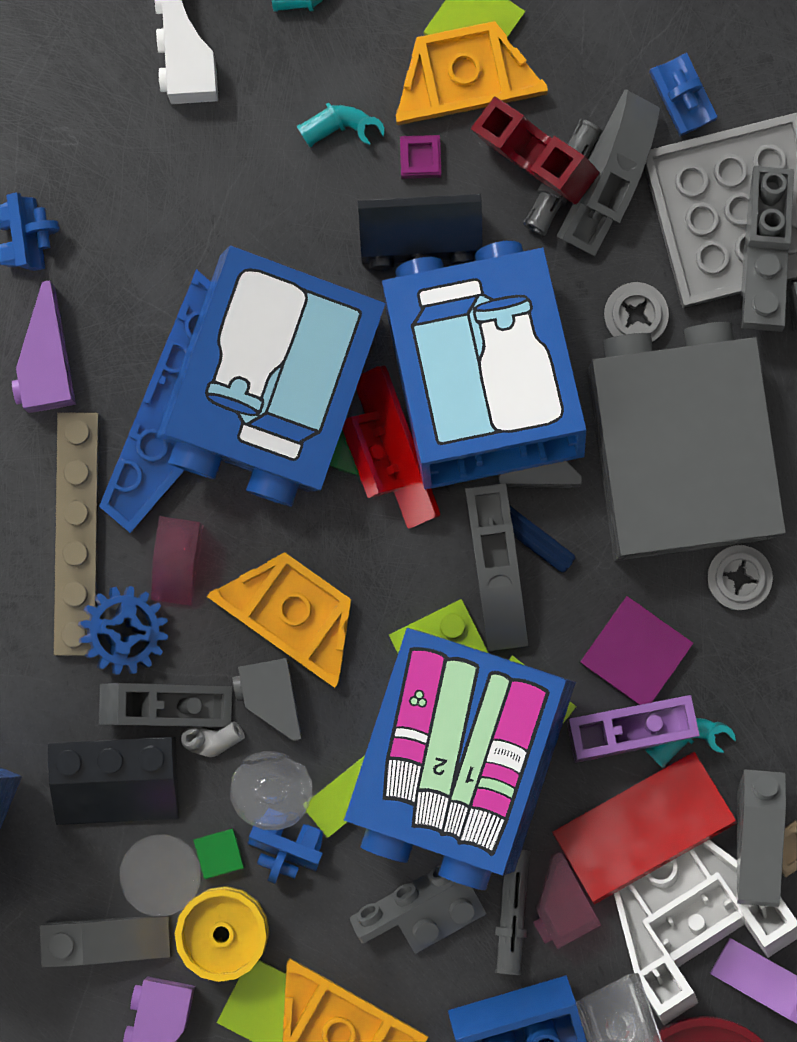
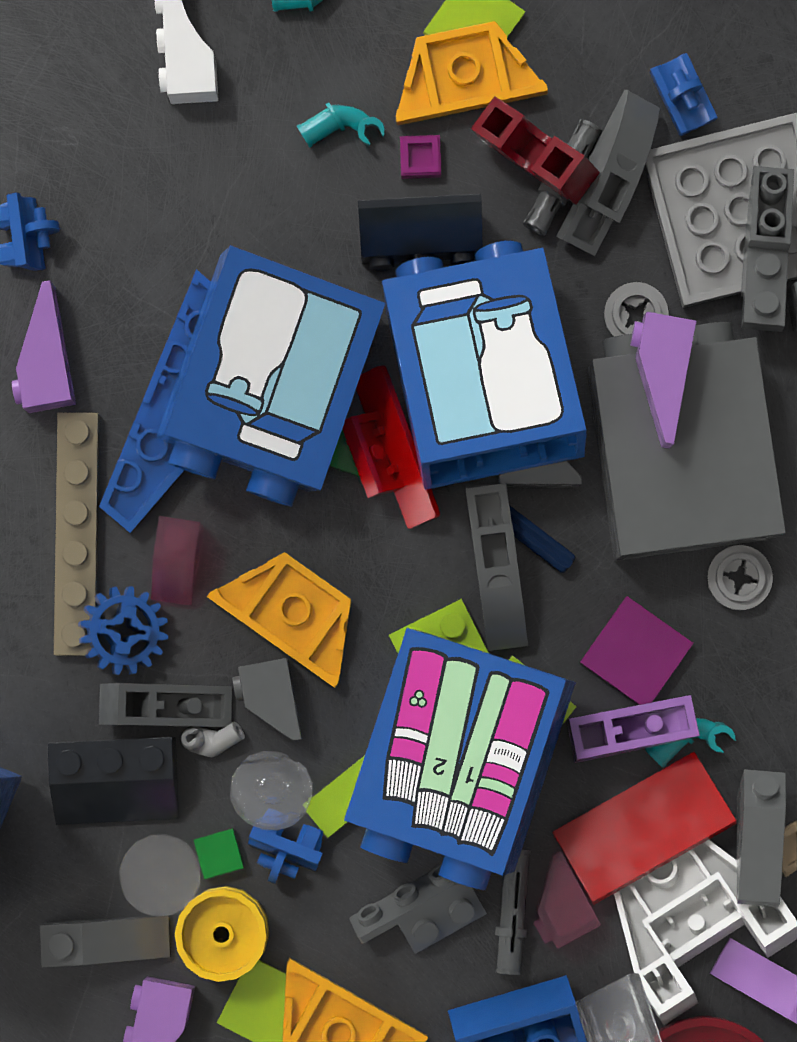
(663, 363): none -> medium lavender slope

